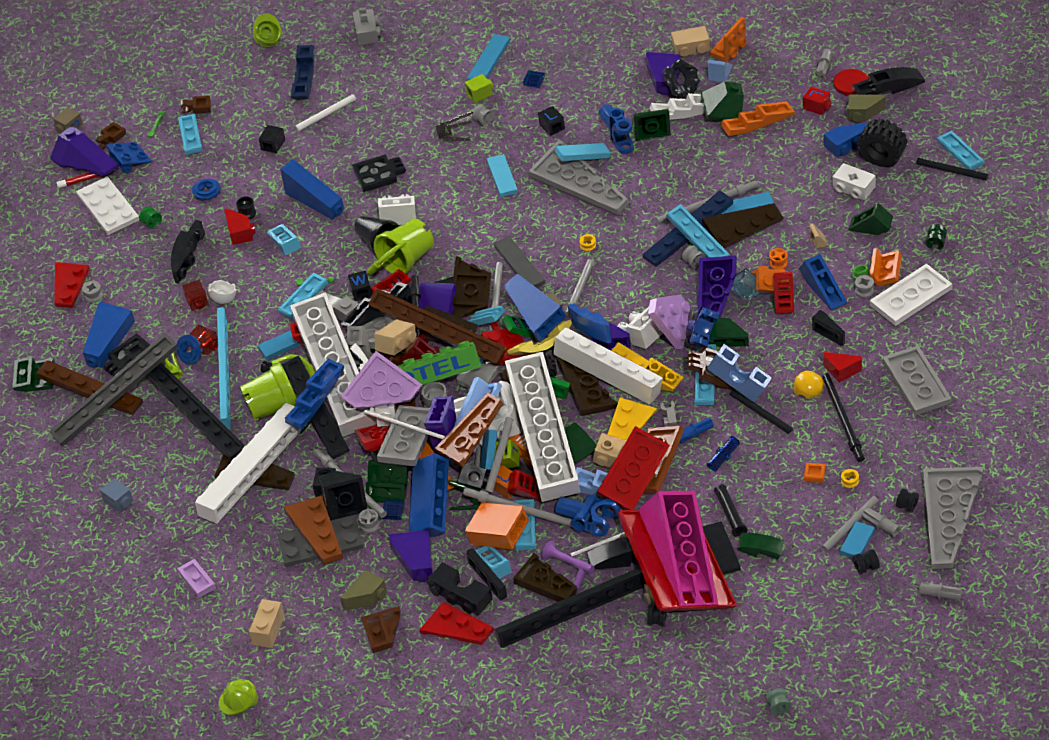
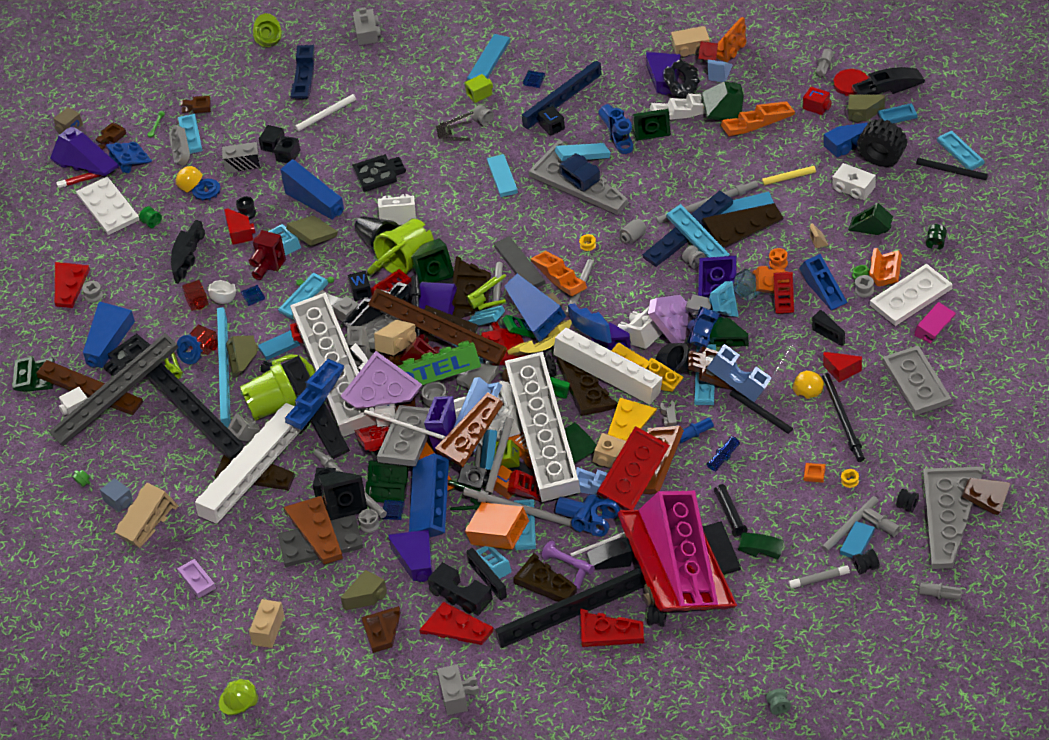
(71, 400): none -> white brick
(81, 477): none -> bright green plate
(144, 514): none -> tan wedge
(179, 145): none -> light grey beam
(188, 178): none -> yellow hair
(240, 352): none -> olive slope
(241, 157): none -> light grey brick
(243, 428): none -> light grey brick
(252, 295): none -> clear blue tile
(268, 253): none -> dark red brick
(287, 149): none -> black brick
(311, 230): none -> olive tile
(432, 262): none -> dark green slope
(455, 689): none -> light grey brick
(477, 297): none -> lime plant
(558, 273): none -> orange slope
(563, 93): none -> dark blue plate
(579, 172): none -> dark blue brick
(605, 631): none -> red wing
(632, 231): none -> light grey brick
(674, 356): none -> black piece
(694, 304): none -> light grey brick
(707, 51): none -> red brick
(724, 300): none -> medium azure wing
(779, 370): none -> clear bar
(789, 175): none -> light yellow bar
(819, 577): none -> light grey bar
(898, 113): none -> dark azure tile
(934, 322): none -> dark pink hinge
(986, 493): none -> wing

